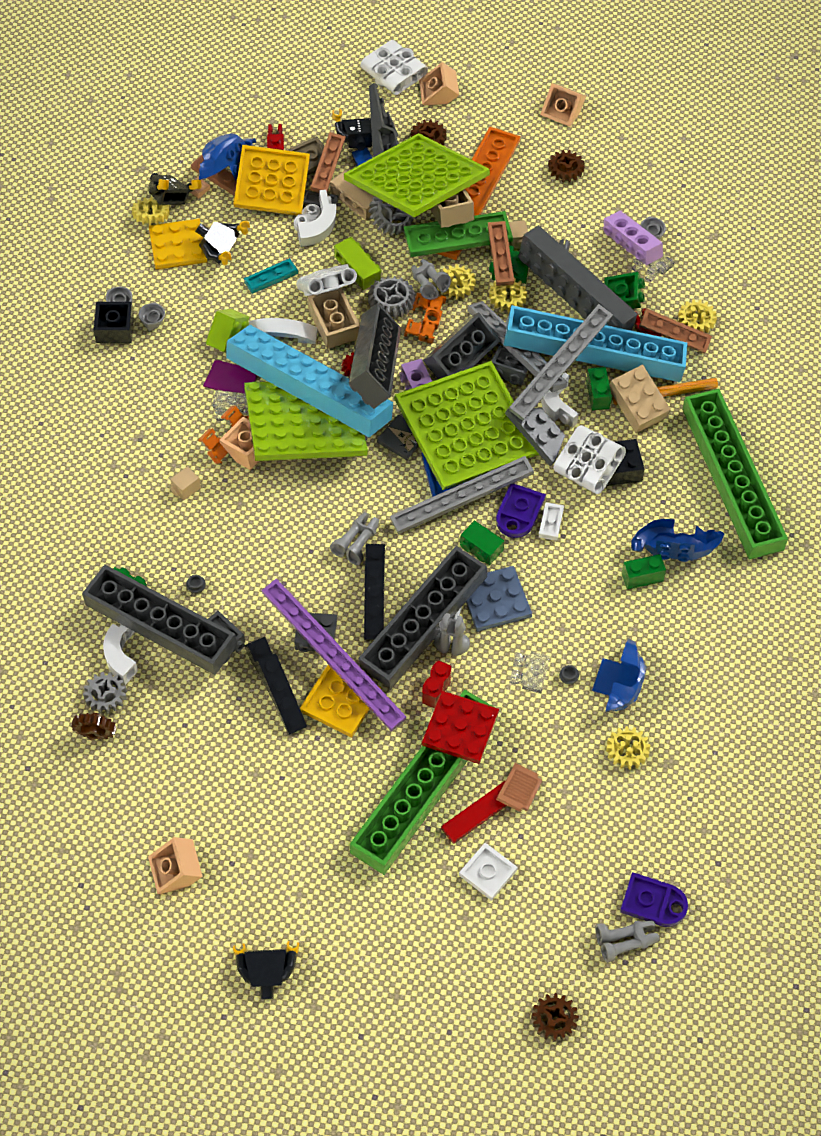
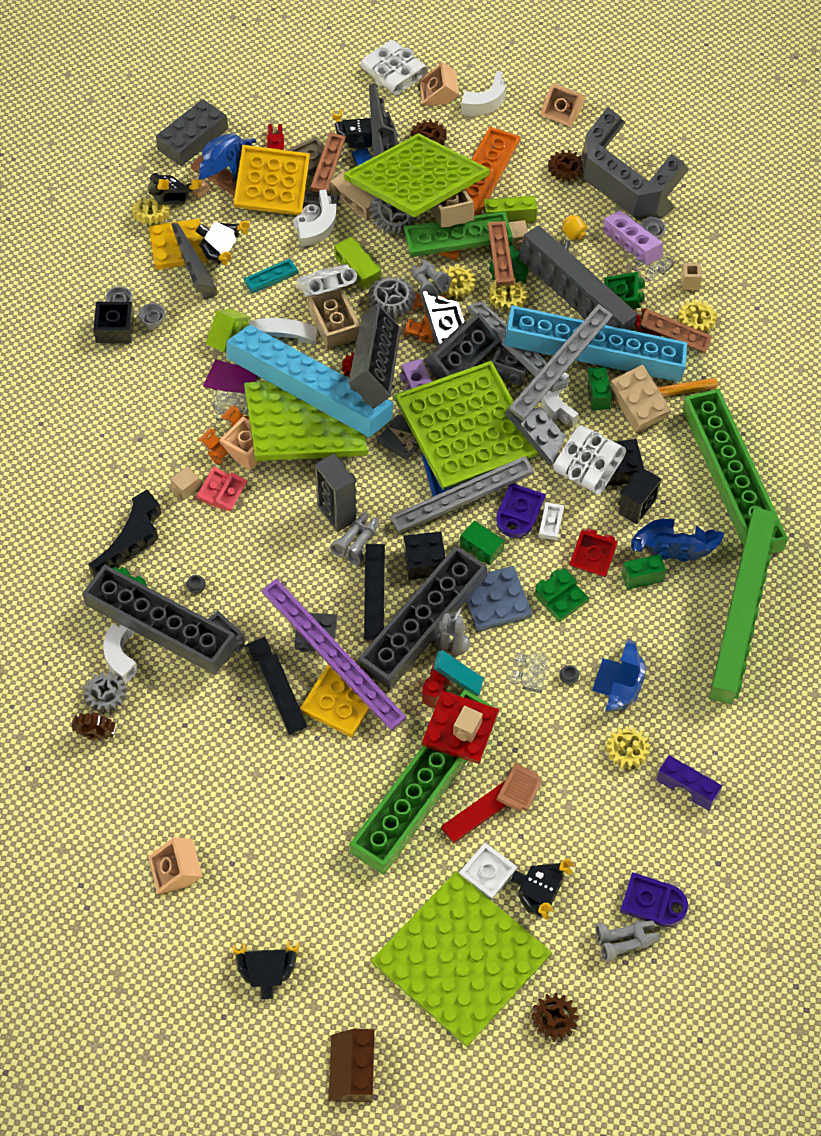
(135, 535): none -> black arch
(191, 132): none -> dark grey brick
(199, 275): none -> dark grey wedge
(221, 489): none -> coral slope
(336, 492): none -> dark grey brick
(352, 1066): none -> reddish brown slope
(423, 553): none -> black brick
(442, 314): none -> wing
(458, 673): none -> teal tile
(461, 958): none -> lime plate
(467, 724): none -> tan brick
(484, 102): none -> white arch
(515, 207): none -> lime brick
(541, 886): none -> torso
(560, 594): none -> green plate
(574, 227): none -> yellow head
(594, 552): none -> red plate
(621, 182): none -> dark grey wedge
(639, 495): none -> black brick
(677, 774): none -> dark purple arch
(691, 276): none -> tan brick
(744, 606): none -> bright green brick

